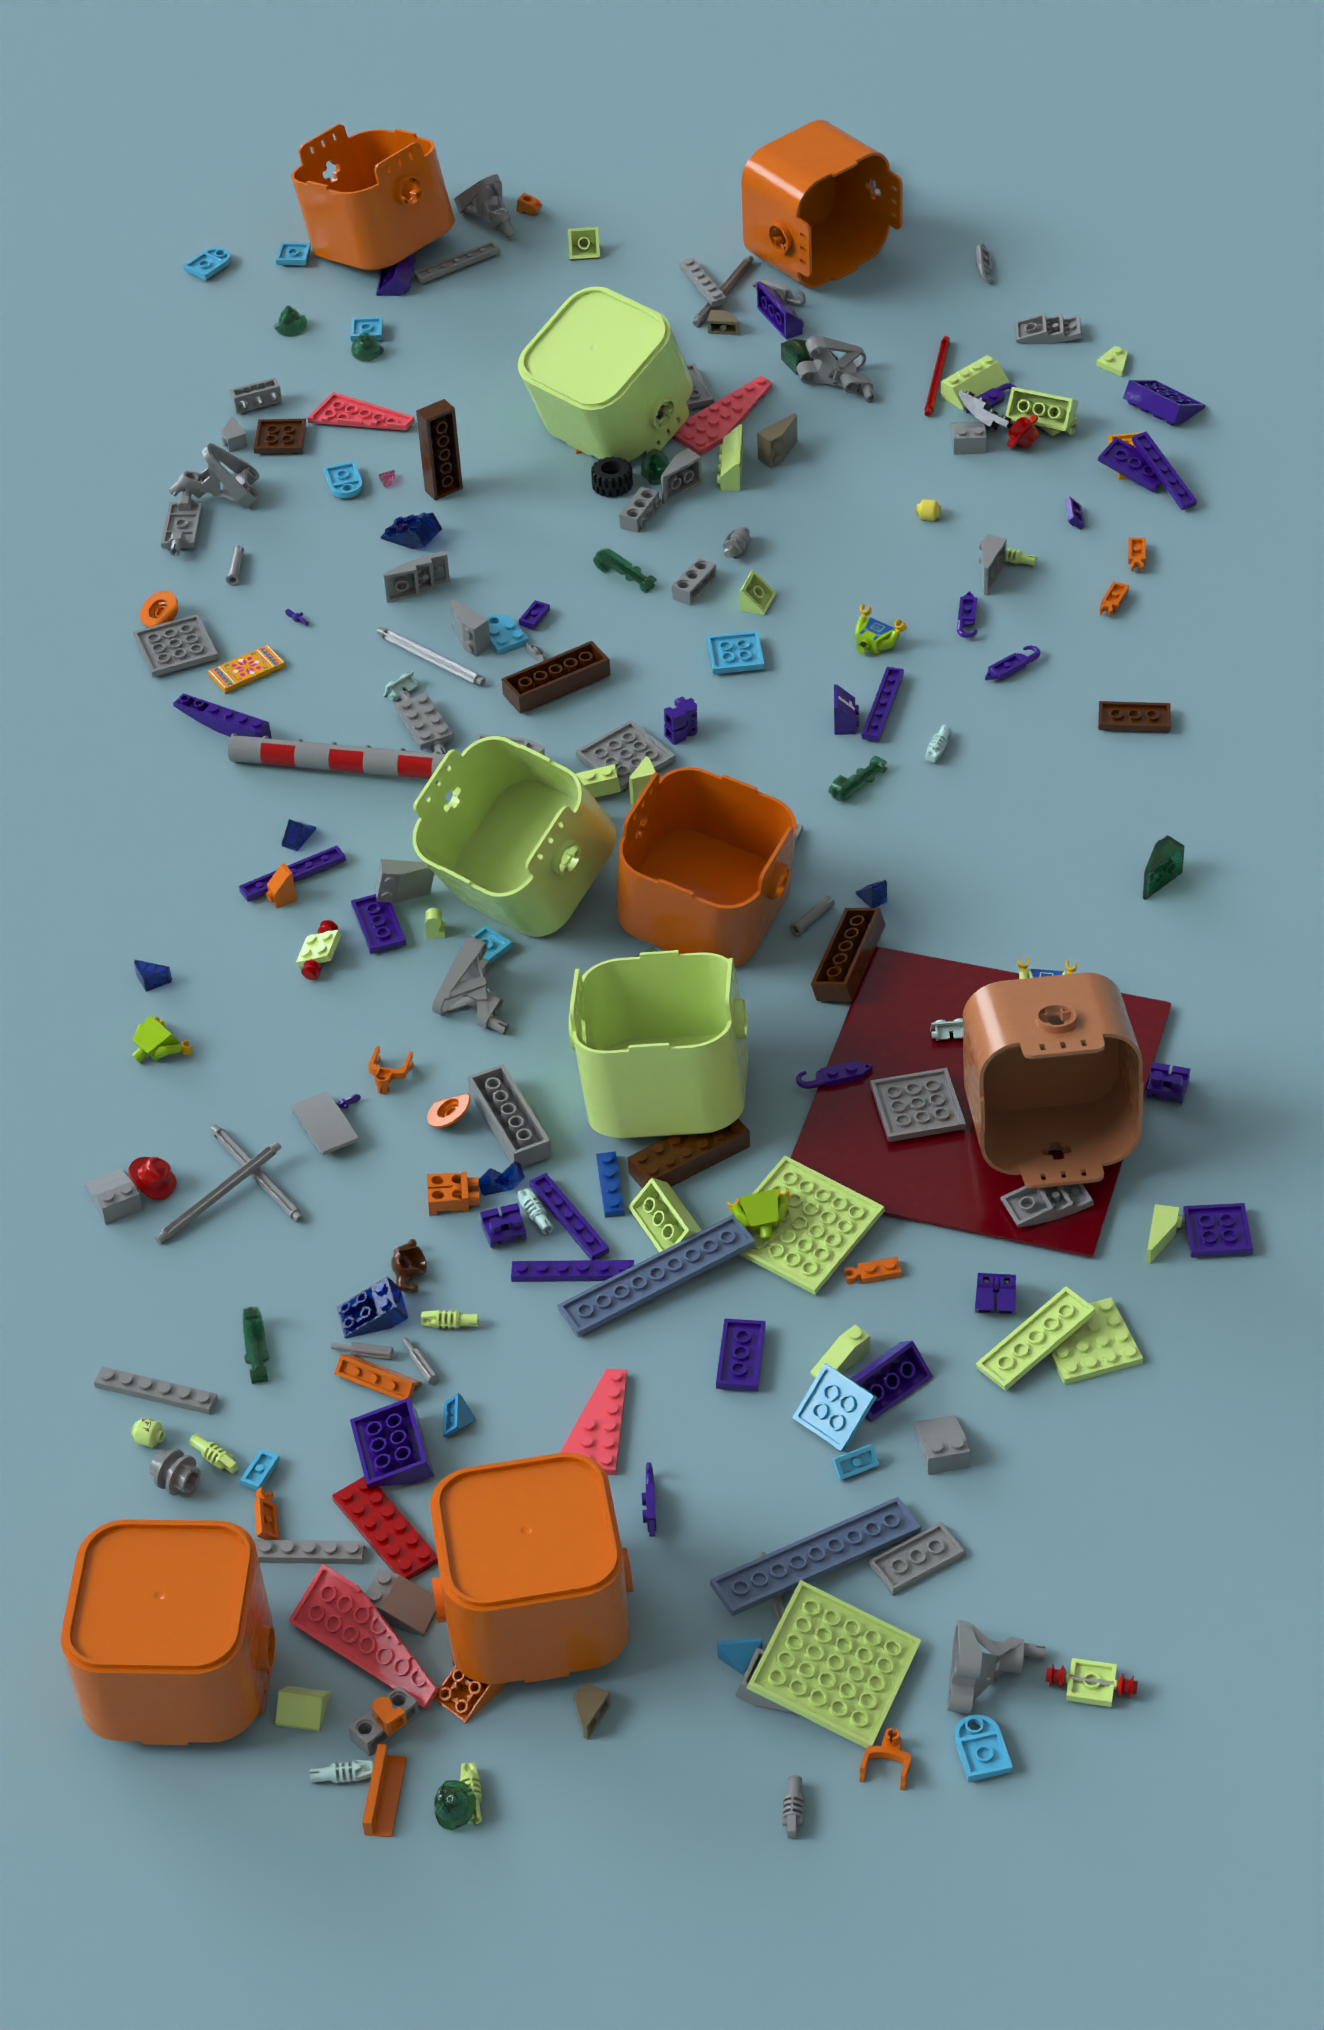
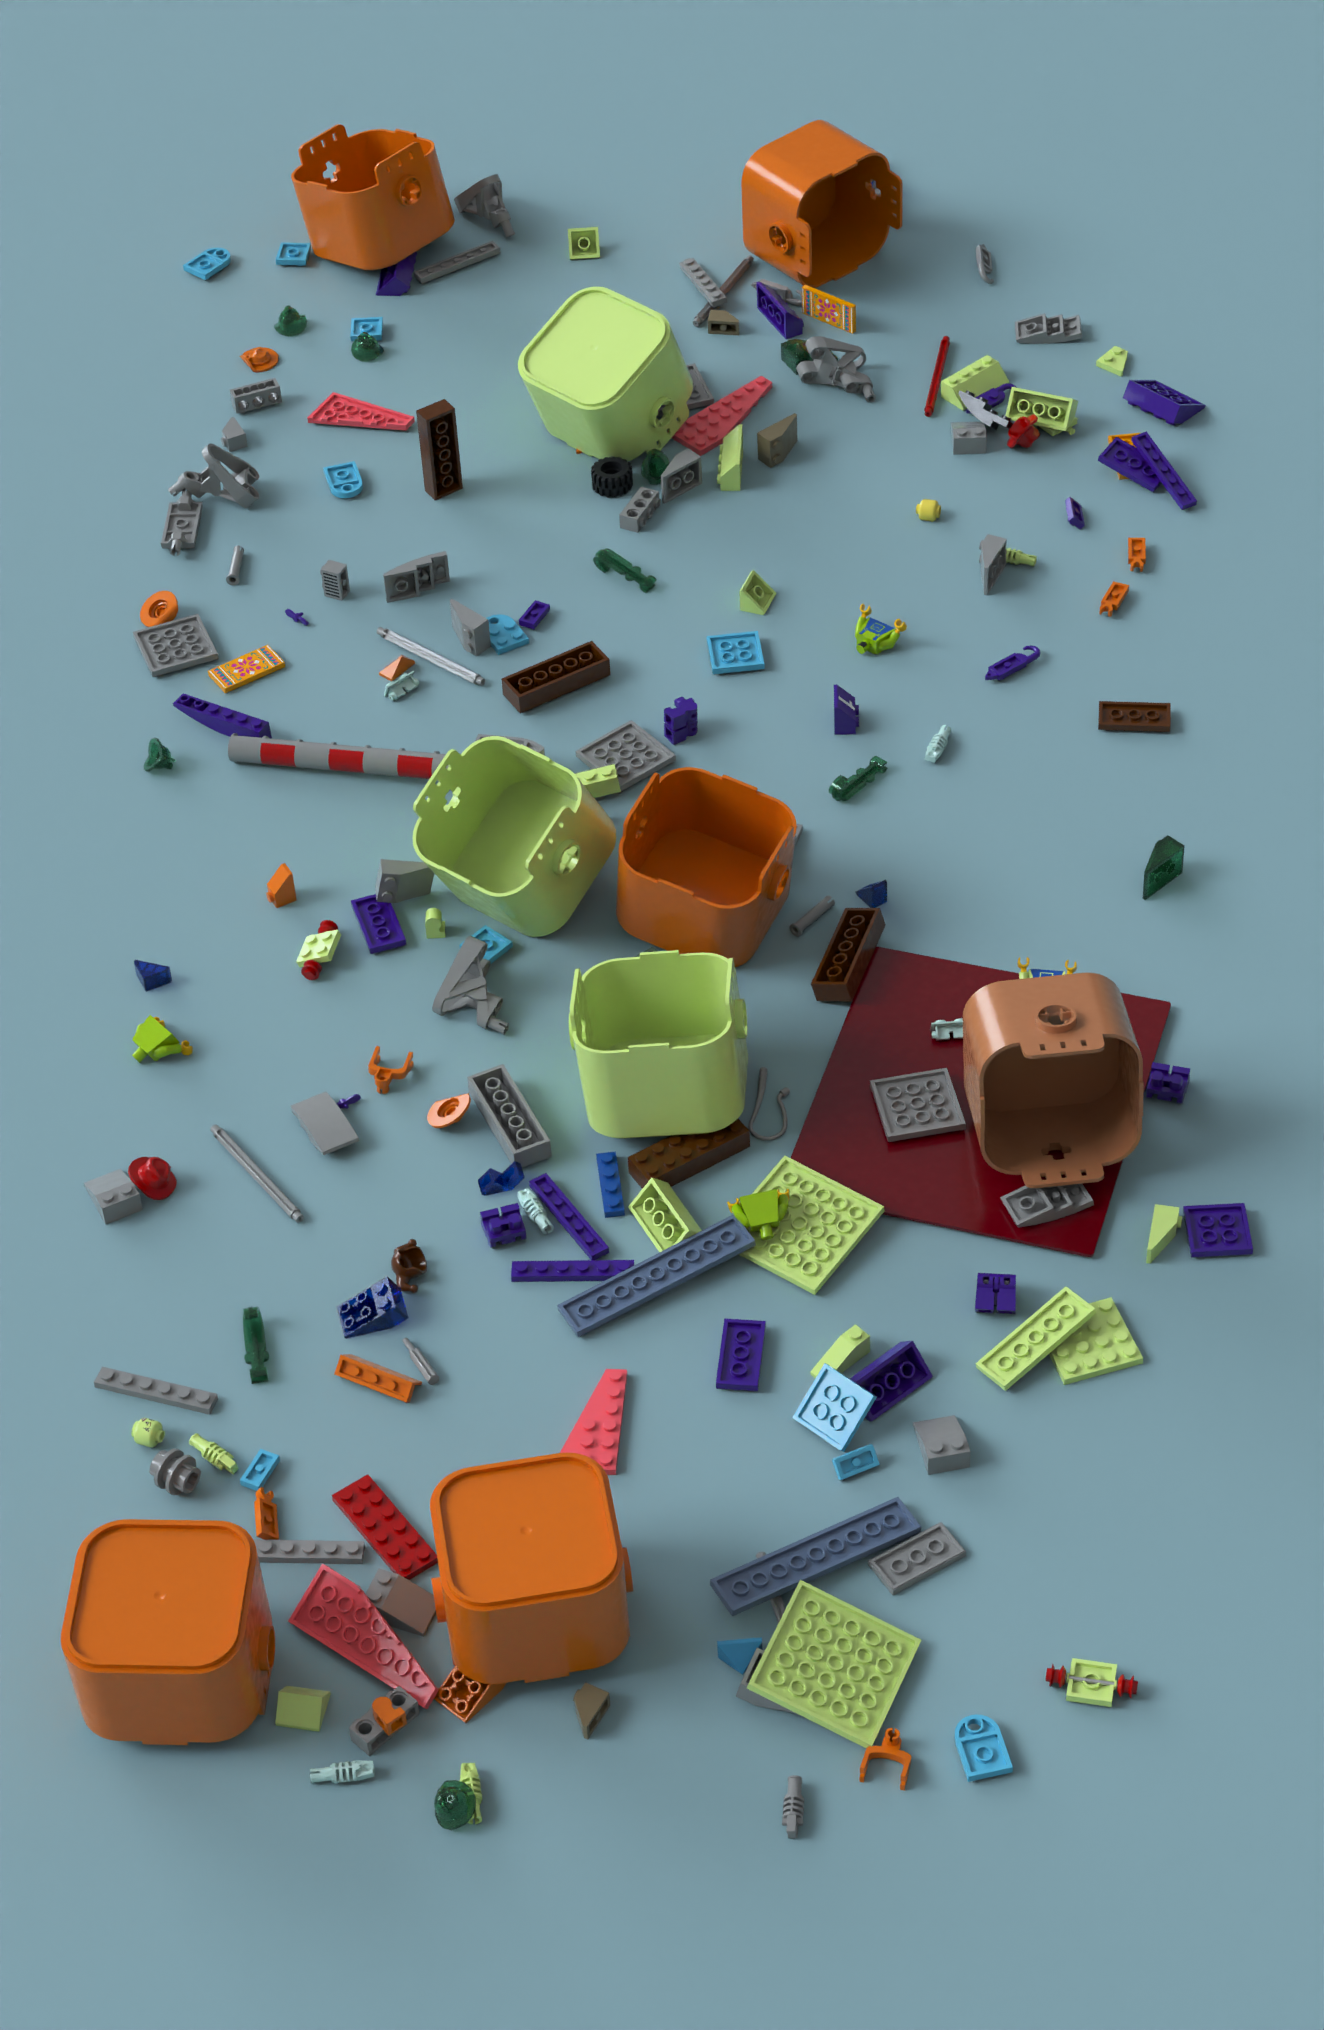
(158, 757): none -> clear green helmet
(215, 1194): light grey piece -> none
(260, 359): none -> orange hat
(280, 436): reddish brown plate -> none
(297, 834): clear blue slope -> none
(300, 870): dark purple plate -> none
(335, 580): none -> light grey brick
(366, 1350): light grey axle -> none
(383, 1793): orange panel -> none
(387, 477): clear pink tile -> none
(392, 1445): dark purple slope -> none
(397, 667): none -> orange slope
(413, 530): clear blue slope -> none
(423, 722): light grey plate -> none
(451, 1192): orange hips -> none
(451, 1319): yellowish green hinge -> none
(456, 1415): dark azure slope -> none
(528, 204): orange leg -> none
(535, 651): light grey piece -> none
(640, 778): yellowish green slope -> none
(648, 1500): dark purple plate -> none
(694, 581): light grey brick -> none
(736, 542): light grey piece -> none
(761, 1089): none -> light grey piece
(829, 309): none -> light orange tile
(835, 1074): dark purple plate -> none
(874, 1271): orange plate -> none
(882, 704): dark purple plate -> none
(967, 615): dark purple plate -> none
(974, 1670): light grey connector -> none

